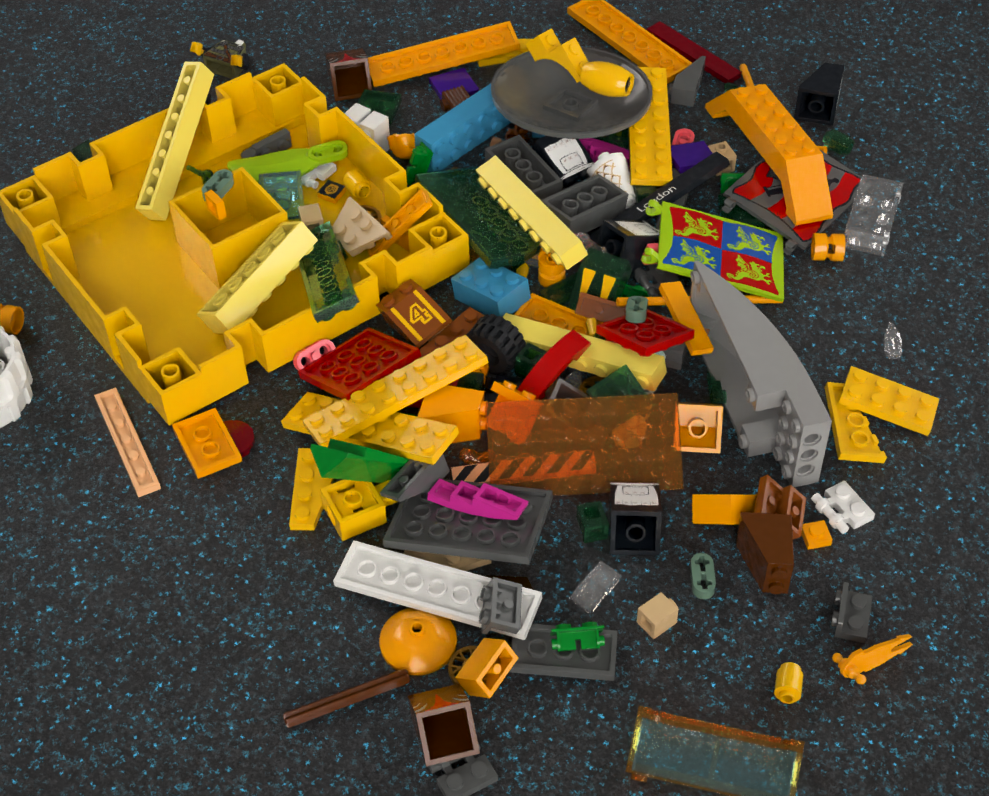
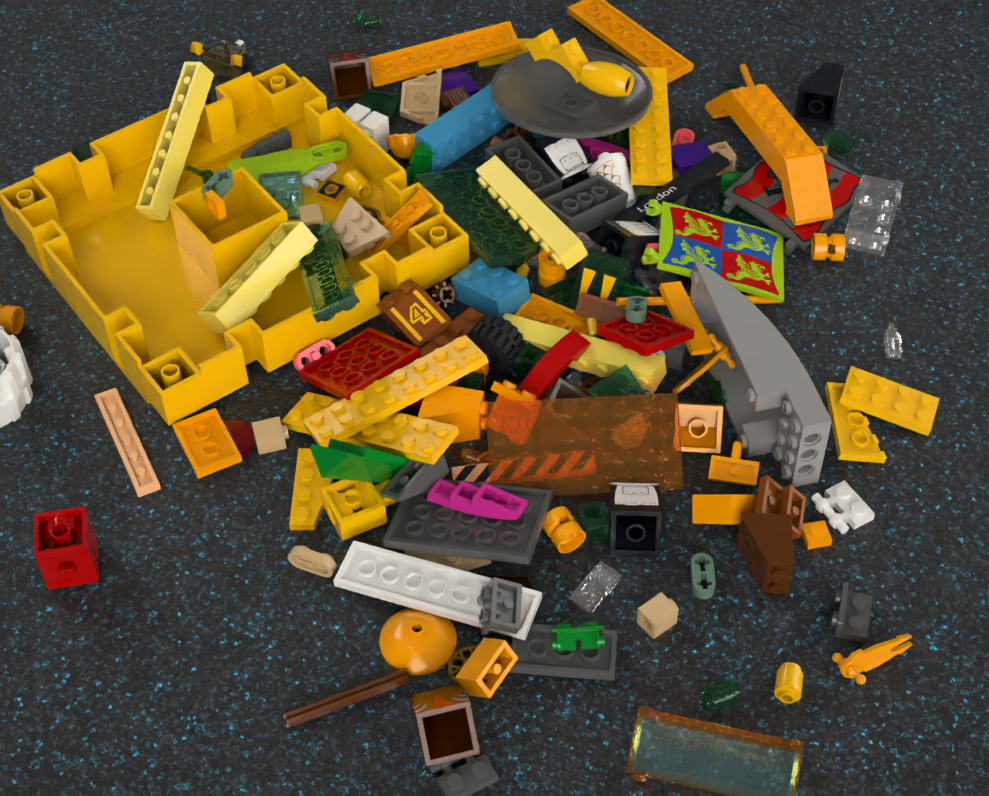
(66, 548): none -> red brick
(270, 435): none -> tan brick
(312, 561): none -> tan plate
(365, 22): none -> clear green arm
(422, 98): none -> tan wing
(448, 294): none -> reddish brown gear
(563, 530): none -> light orange wheel
(687, 84): dark grey slope -> none
(692, 51): dark red tile -> none
(719, 696): none -> clear green brick
(720, 351): none -> light orange piece
(734, 469): none -> light orange plate

